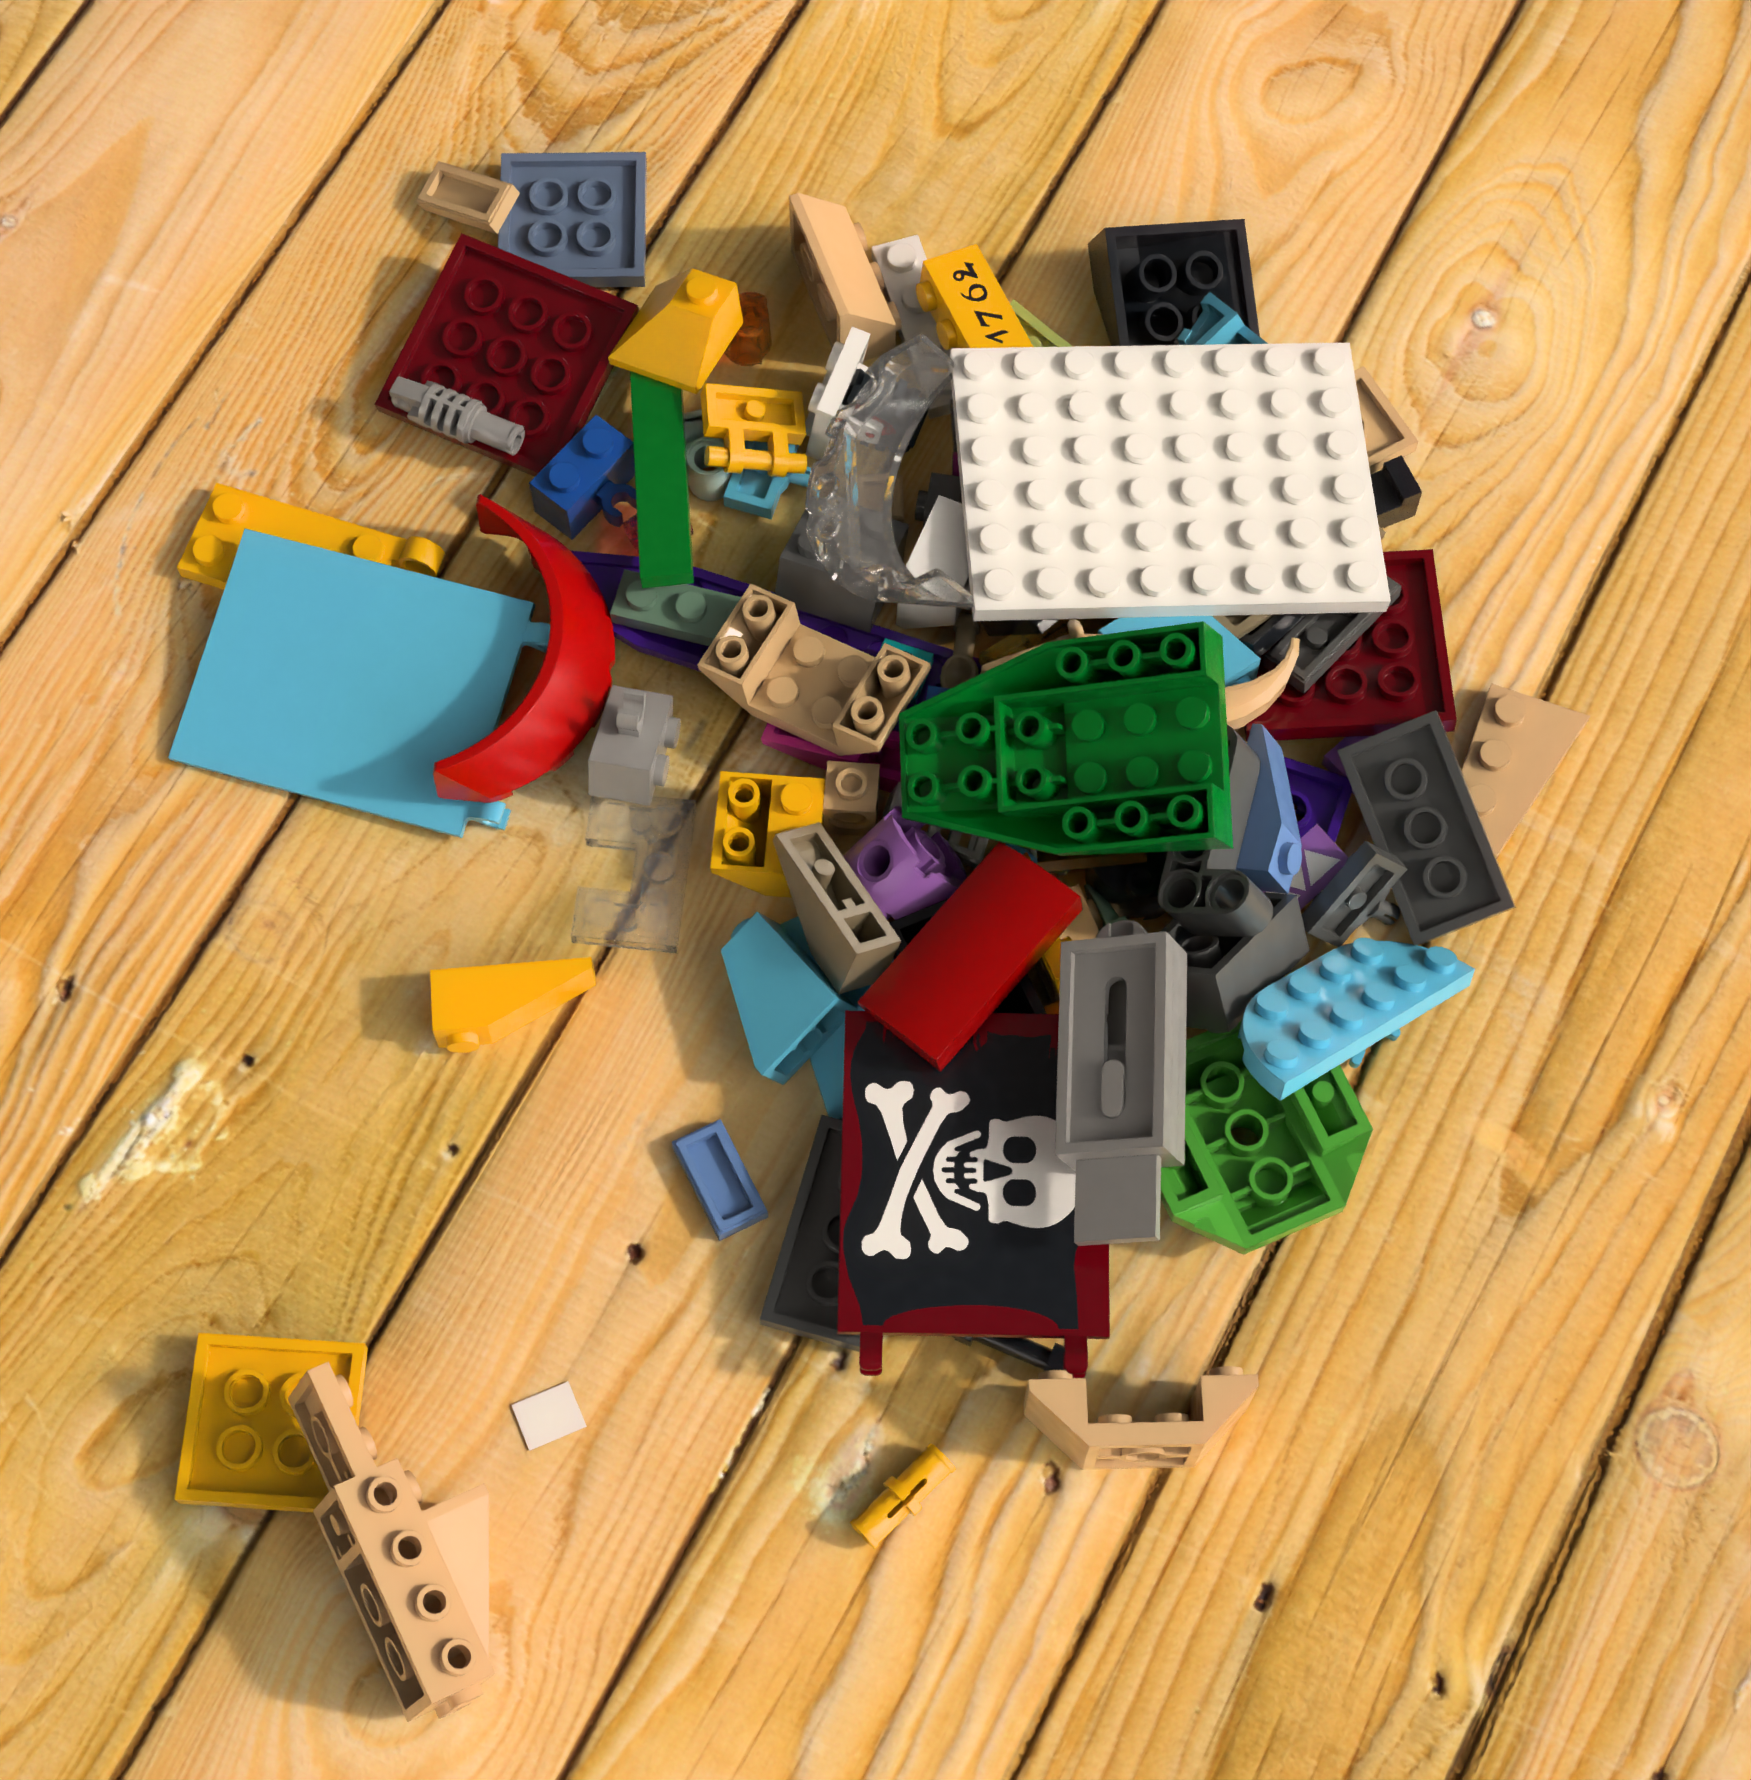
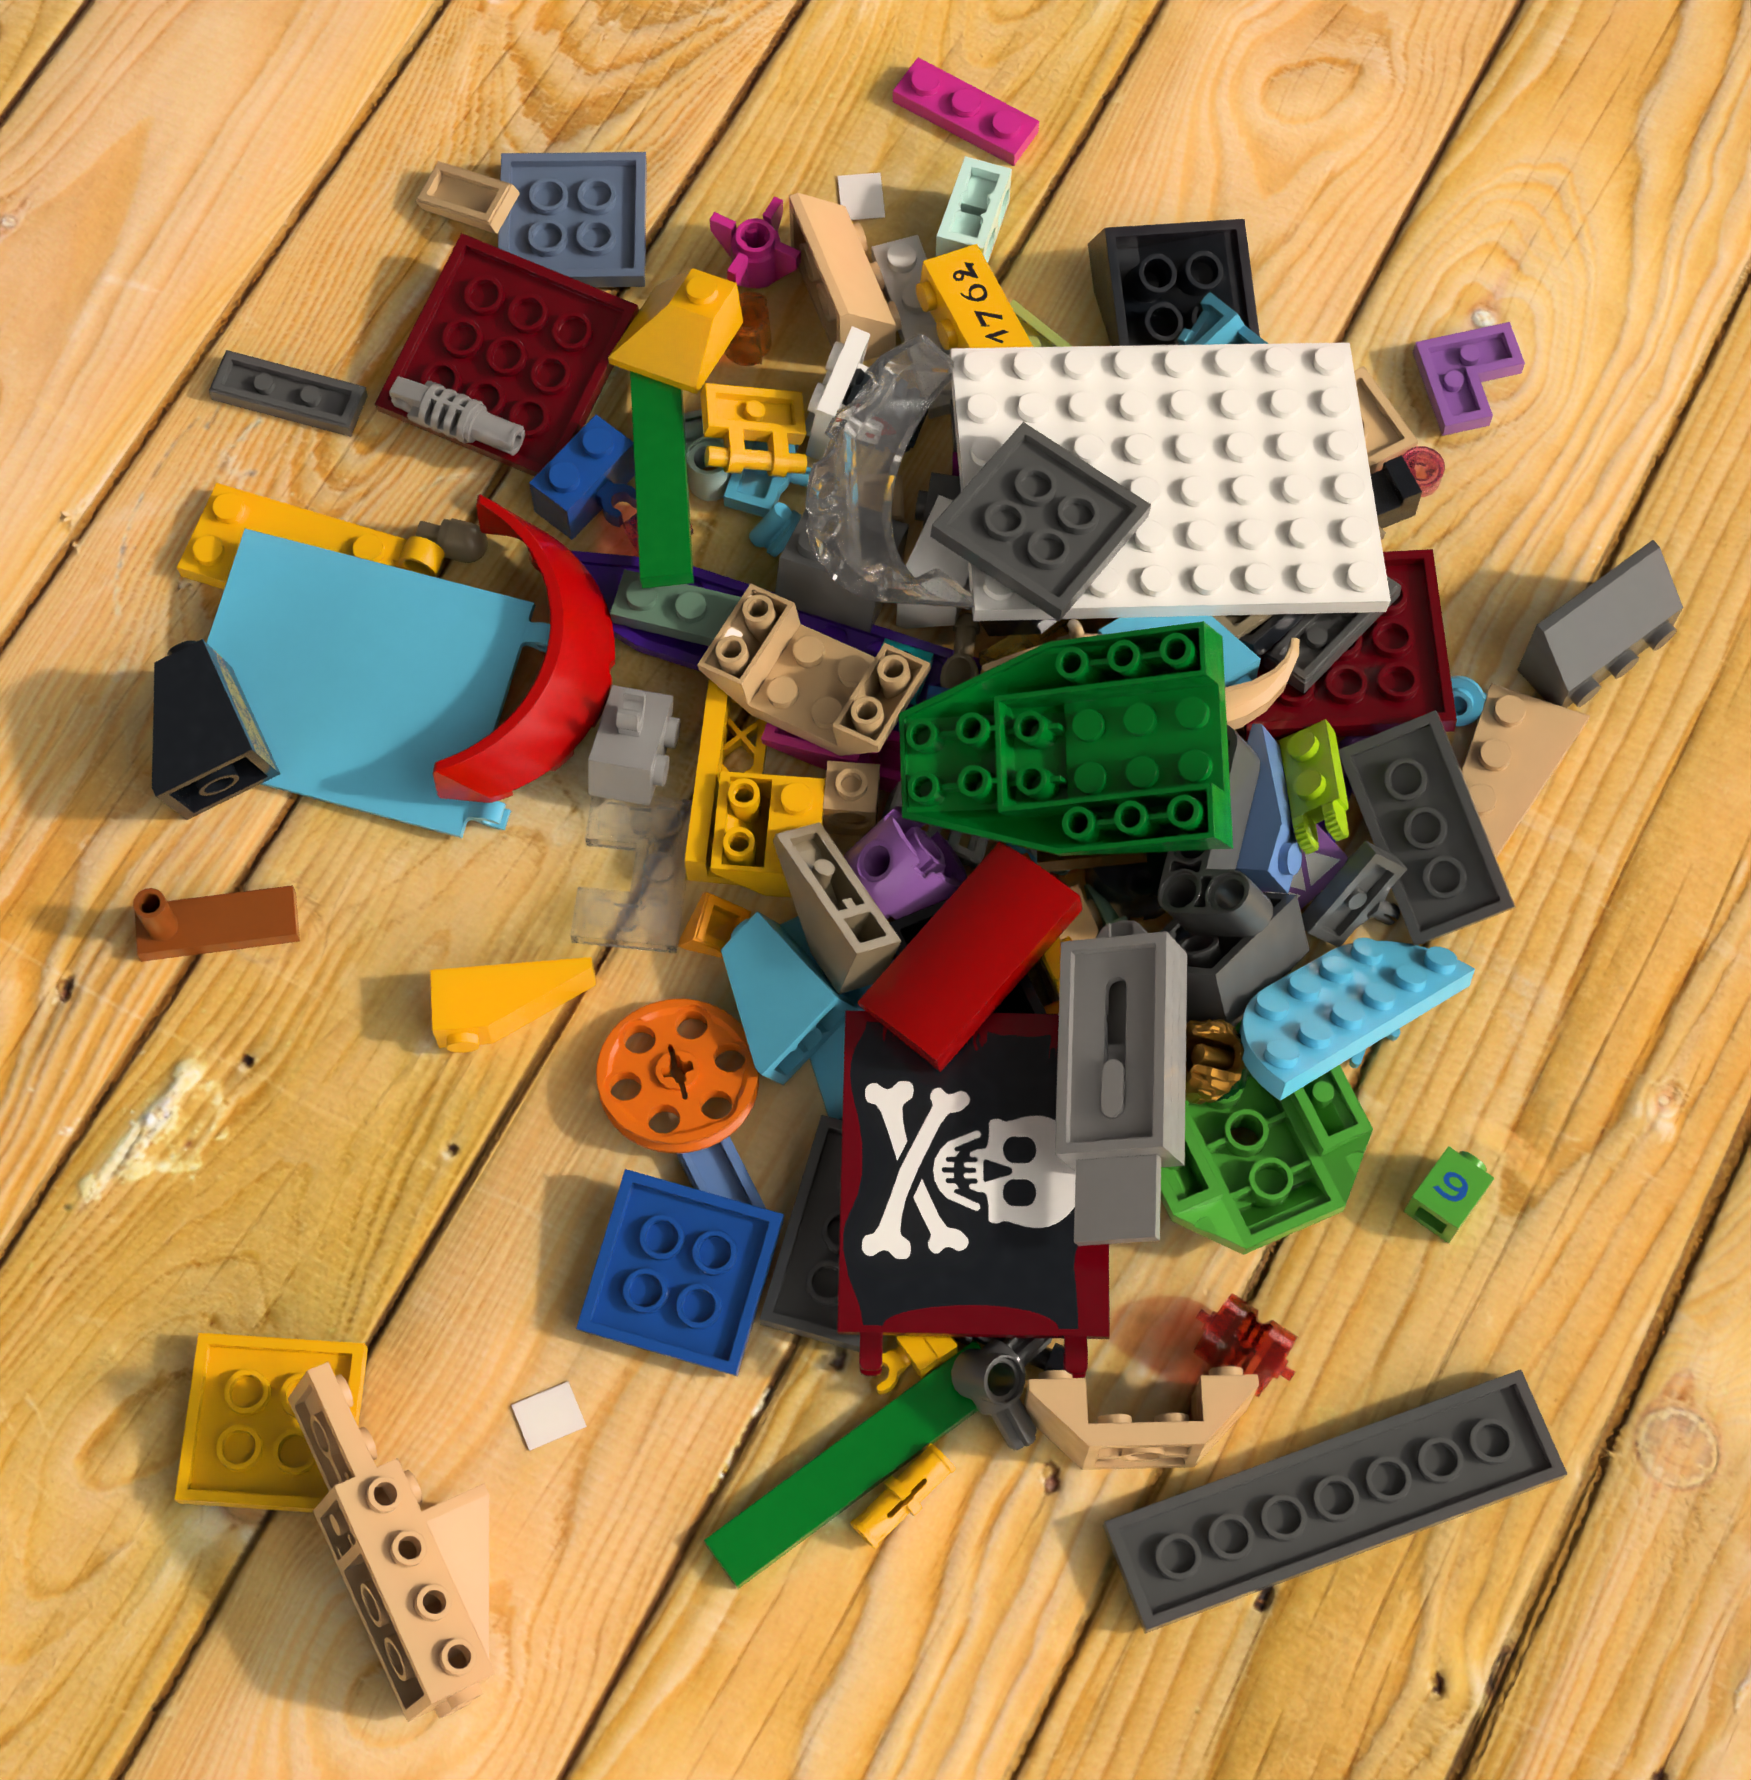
(203, 732): none -> black slope
(214, 922): none -> dark orange piece
(288, 393): none -> dark grey tile
(458, 539): none -> dark tan cylinder
(659, 1089): none -> orange wedge
(680, 1272): none -> blue plate
(710, 763): none -> yellow fence
(711, 925): none -> light orange slope
(756, 248): none -> dark pink brick
(775, 529): none -> medium azure plate
(840, 1475): none -> green tile
(862, 195): none -> white sticker
(920, 1352): none -> yellow piece
(965, 111): none -> dark pink plate
(975, 208): none -> light aqua brick
(1002, 1390): none -> dark grey axle
(1040, 521): none -> dark grey plate
(1213, 1061): none -> pearl gold piece
(1241, 1340): none -> clear red wheel
(1315, 784): none -> lime hinge
(1333, 1500): none -> dark grey plate
(1433, 465): none -> clear pink bush
(1449, 1193): none -> bright green brick
(1457, 365): none -> medium lavender plate
(1468, 700): none -> medium azure plate
(1603, 630): none -> slope

